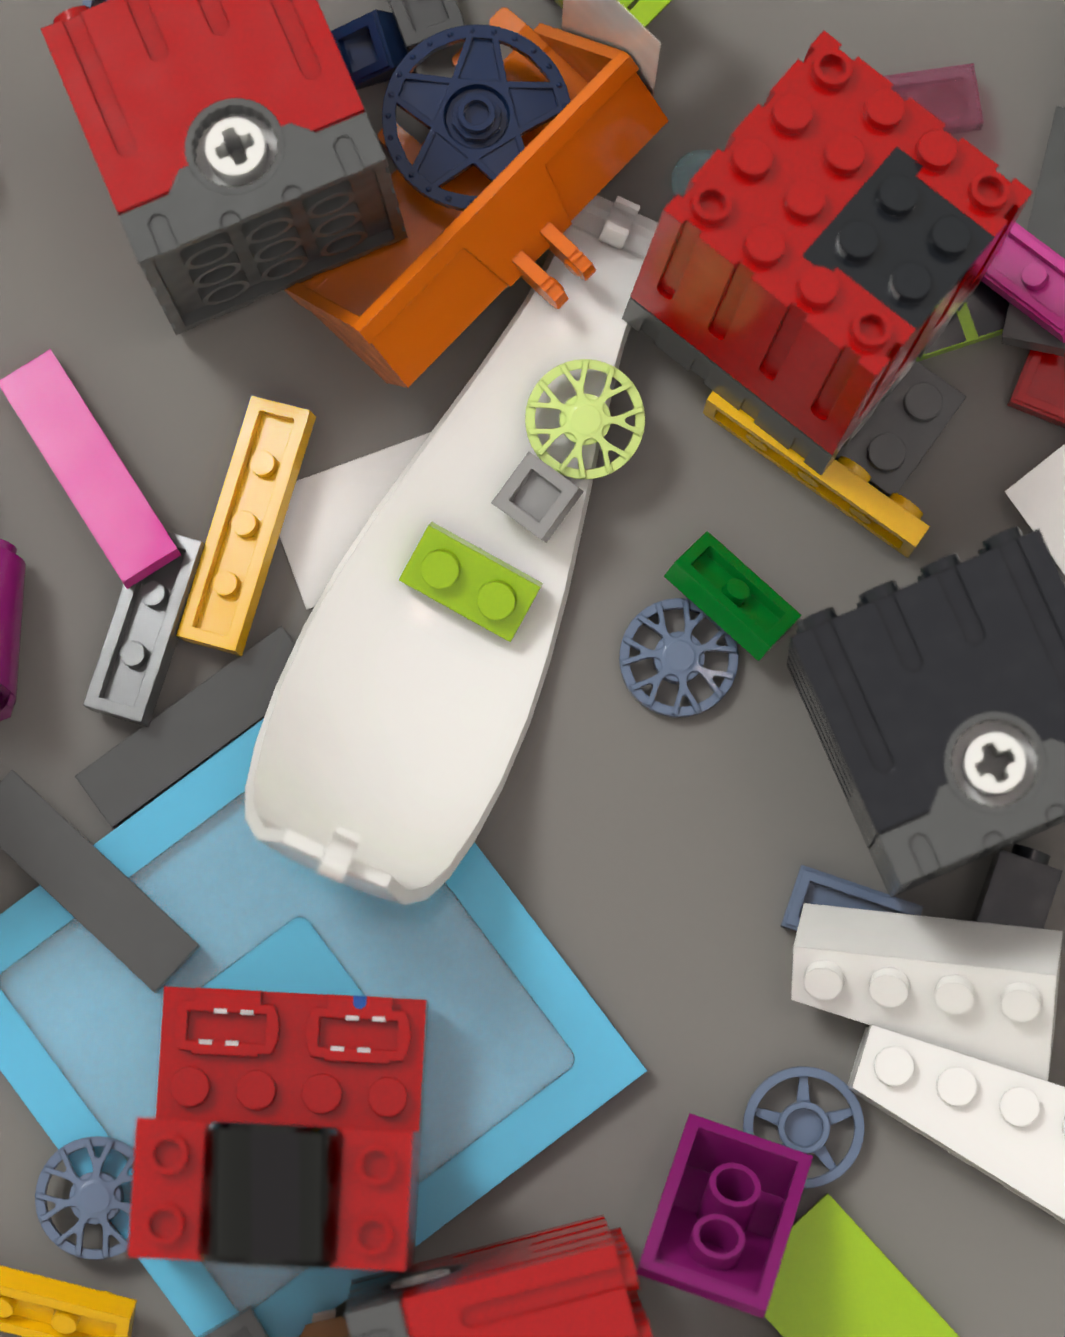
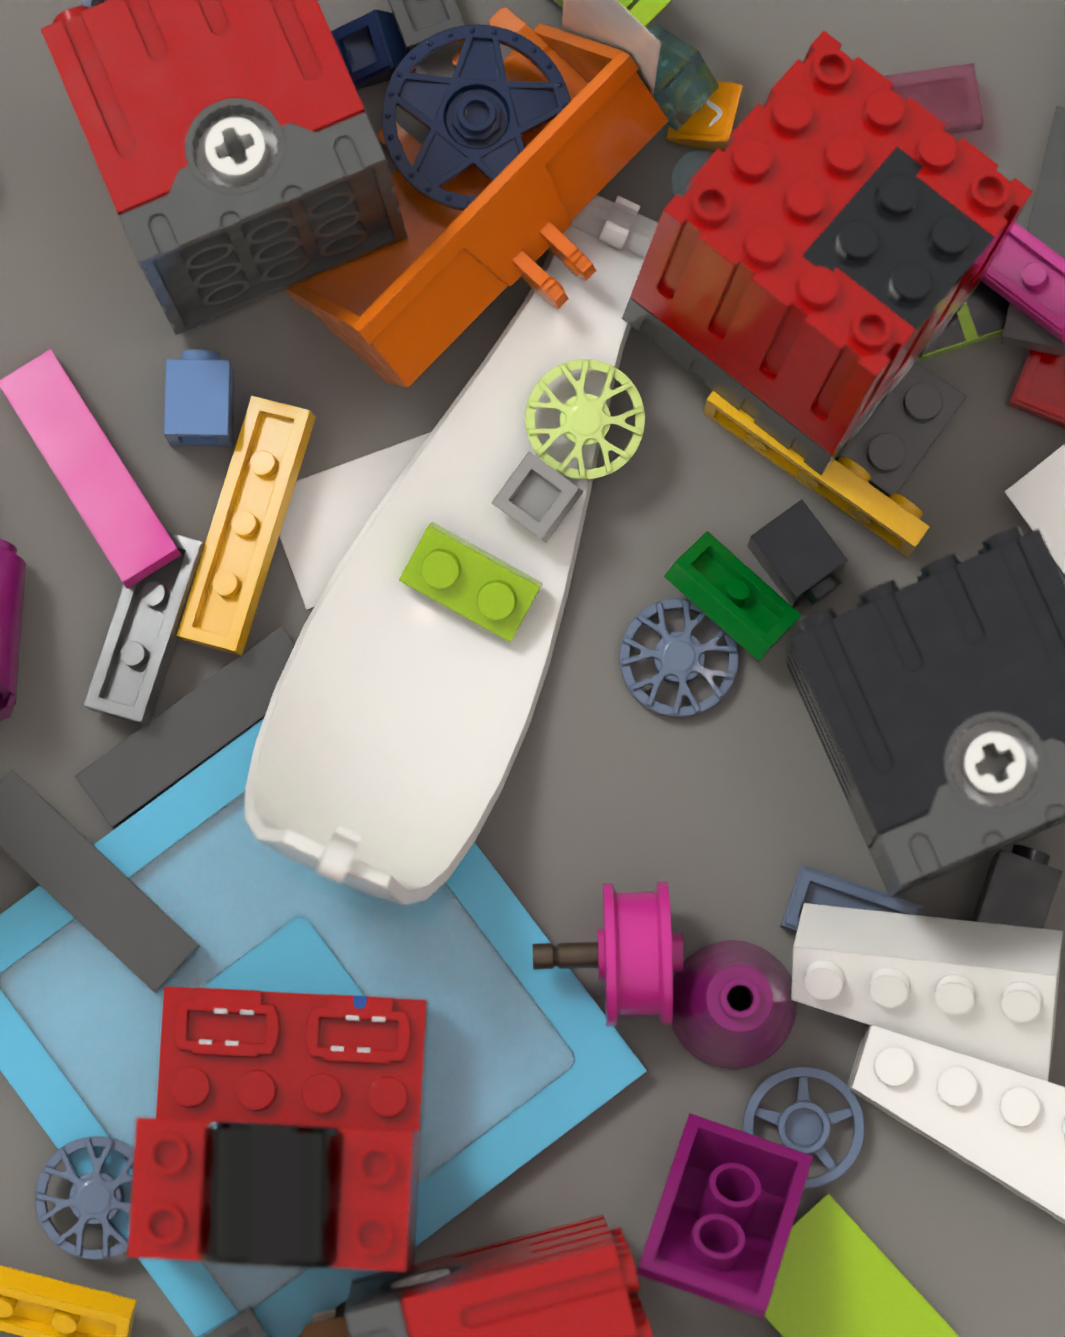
(199, 400): none -> medium blue brick
(631, 953): none -> dark pink wheel
(681, 78): none -> clear light blue brick
(708, 1023): none -> magenta cone
(713, 122): none -> light orange slope
(799, 555): none -> black brick

